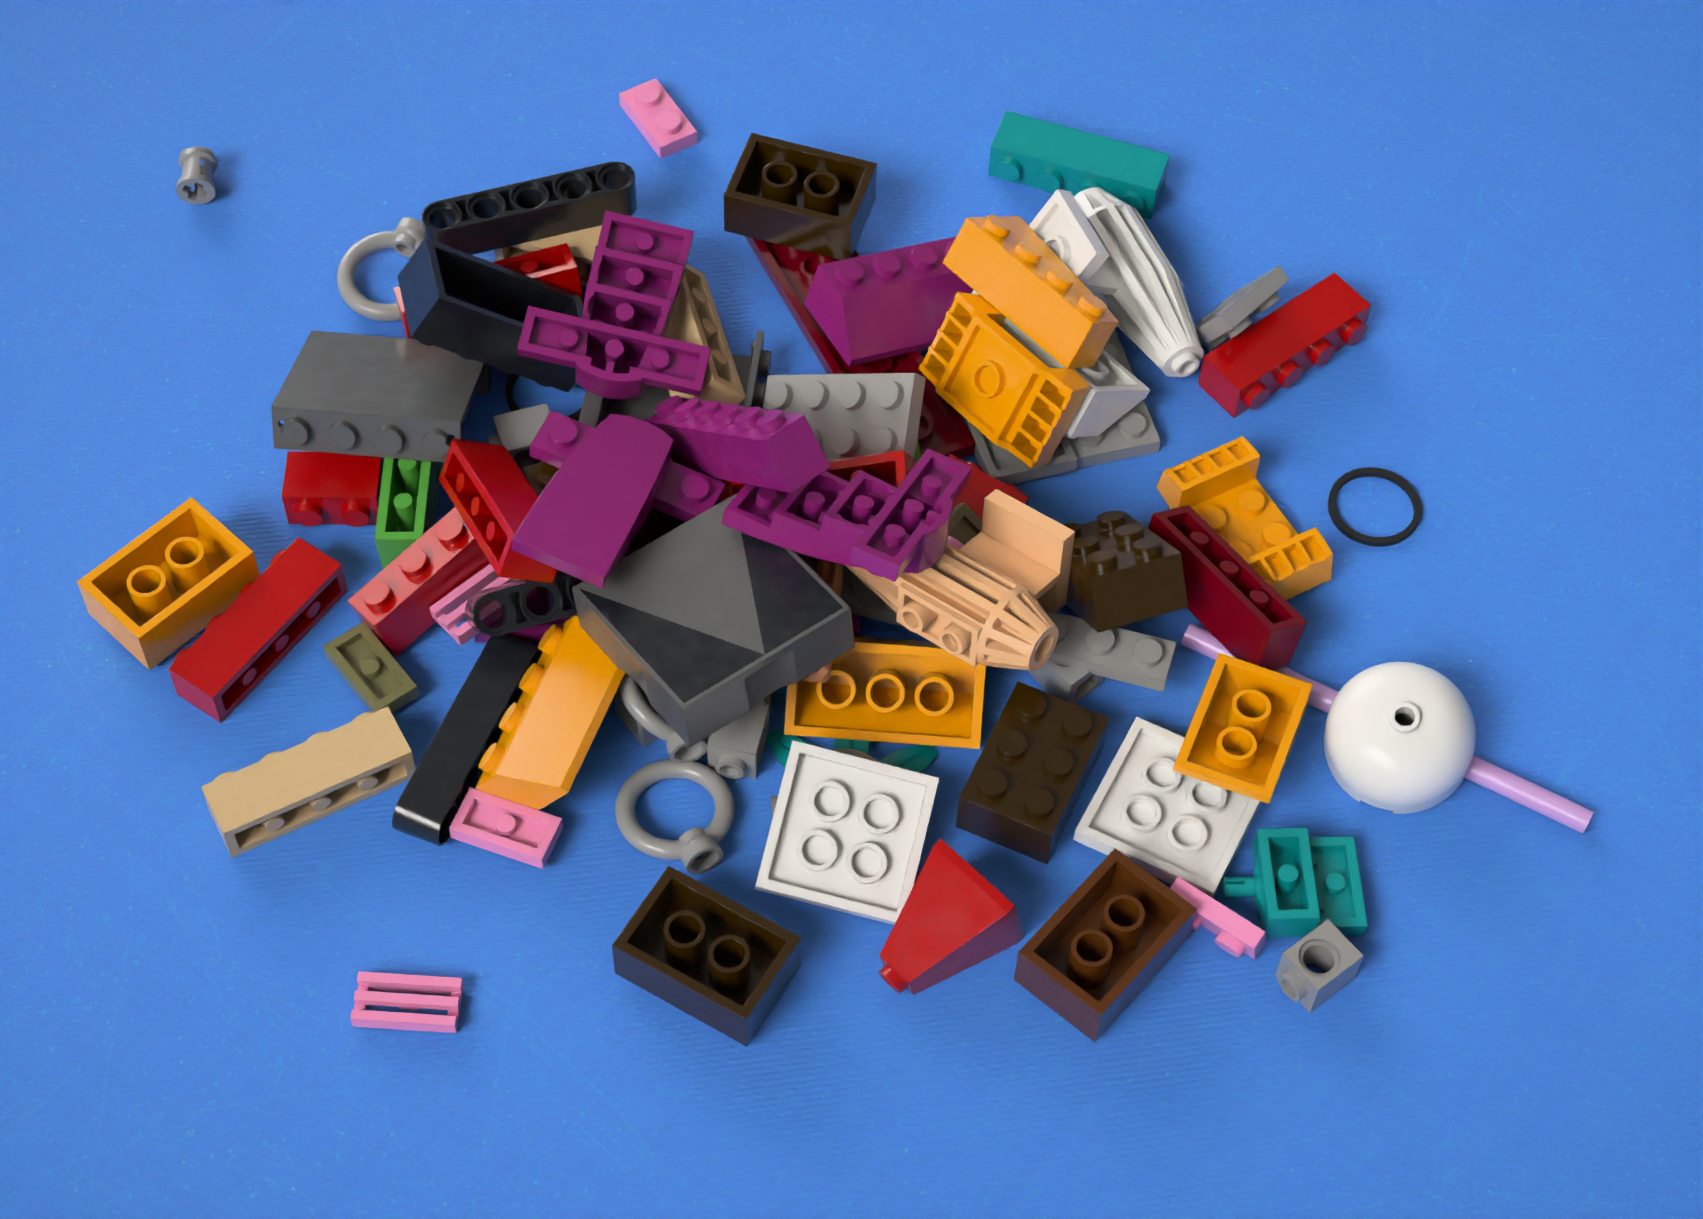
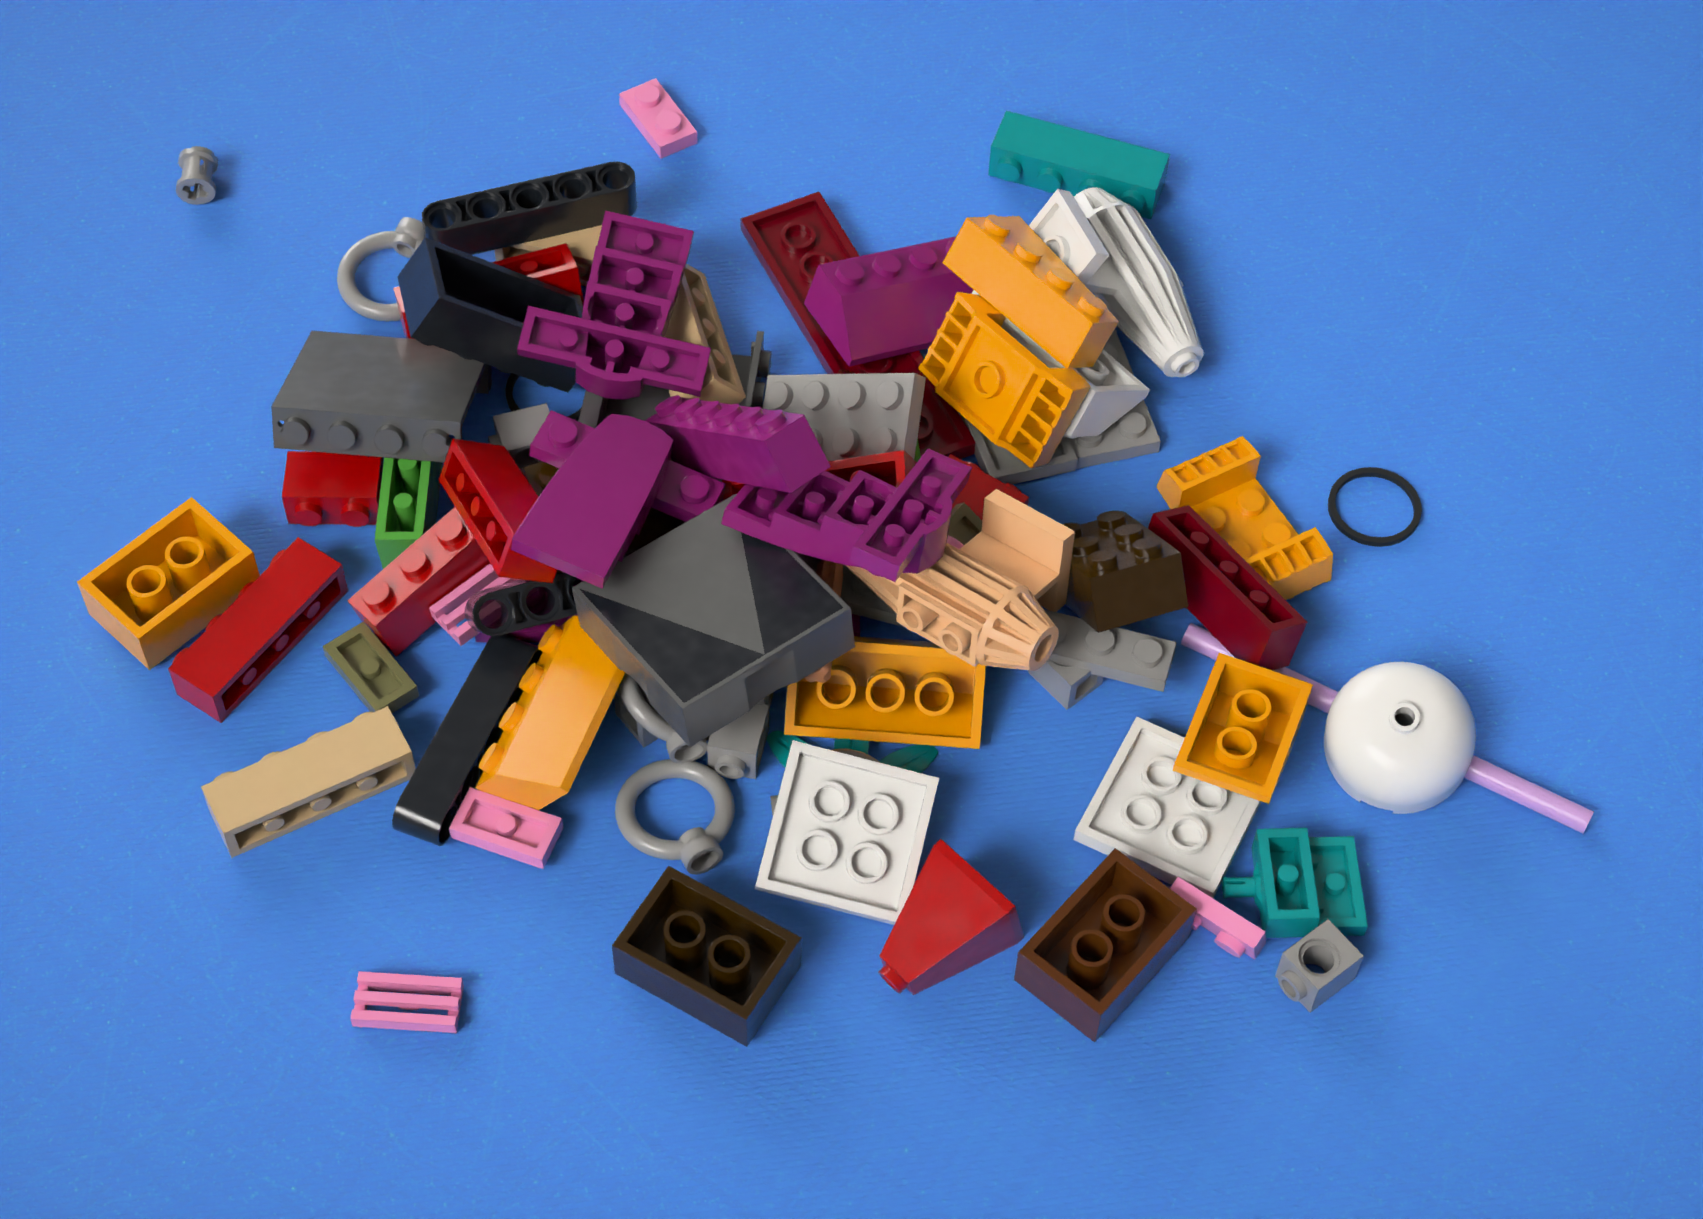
(800, 197): dark brown brick -> none
(1031, 772): dark brown brick -> none
(1235, 311): light grey plate -> none
(1284, 345): red brick -> none

